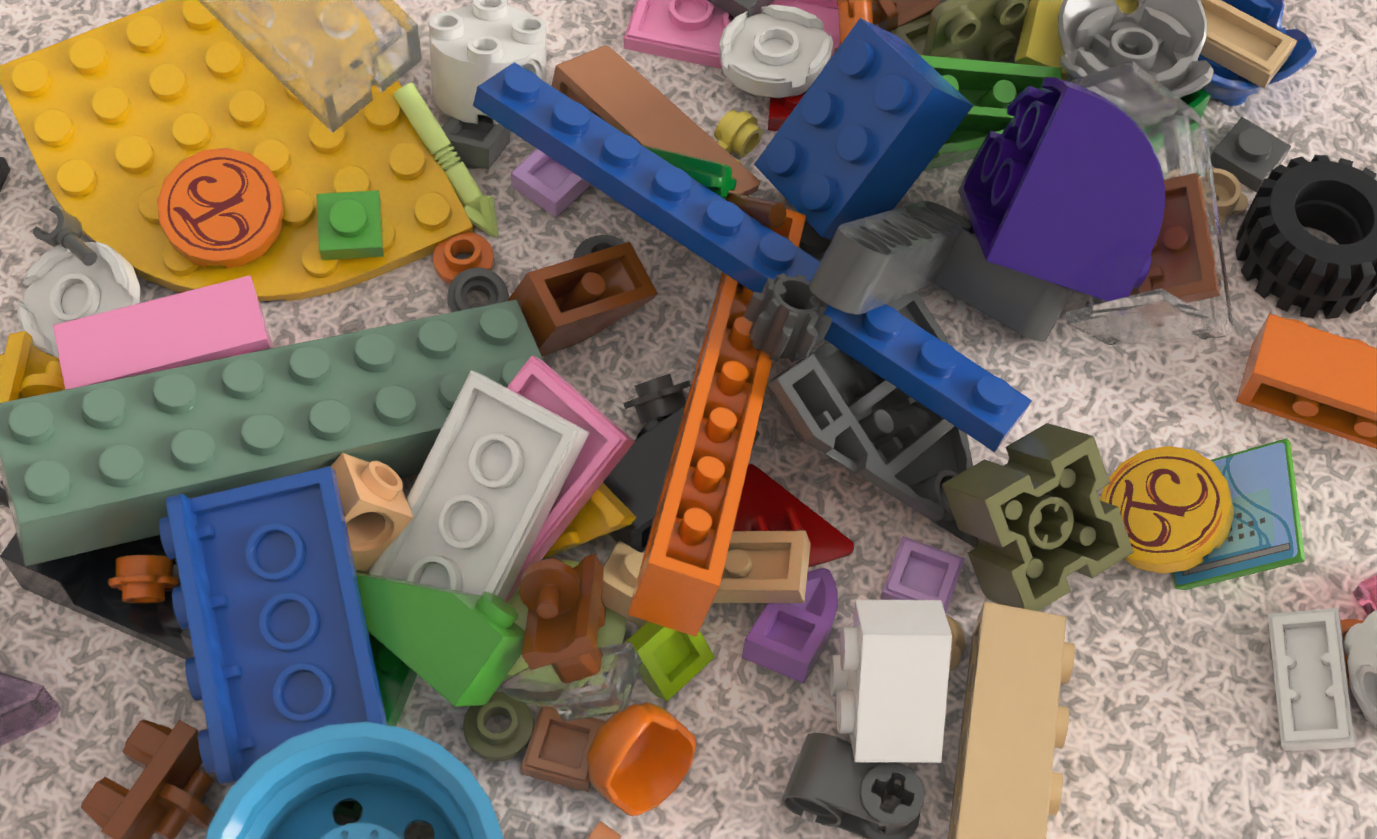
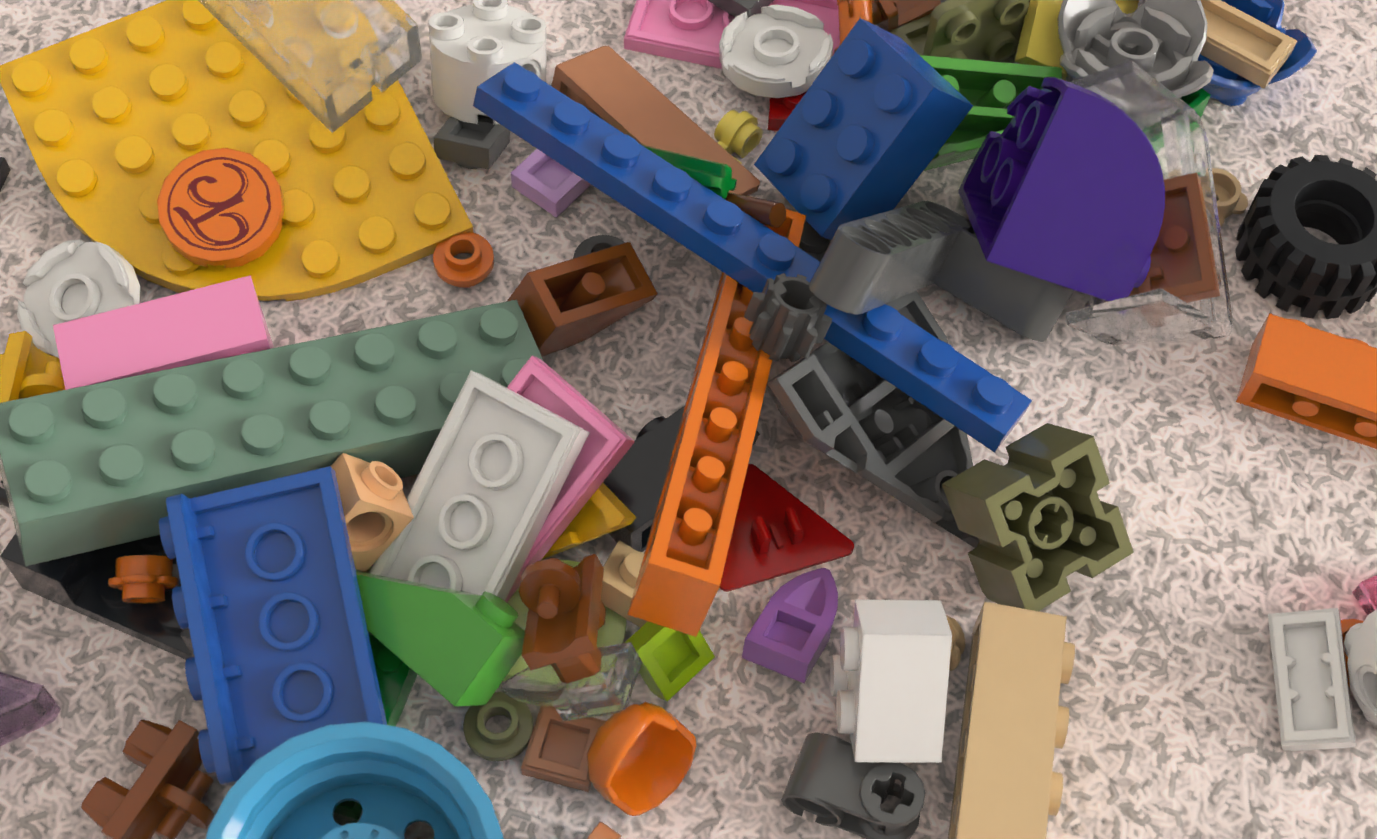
(68, 235): dark grey hand -> none
(350, 225): bright green plate -> none
(475, 279): dark grey plate -> none
(478, 207): yellowish green piece -> none
(658, 398): dark grey plate -> none
(765, 568): tan plate -> none
(922, 573): lavender tile -> none
(1171, 507): yellow tile -> none
(1249, 153): dark grey plate -> none
(1265, 519): piece -> none

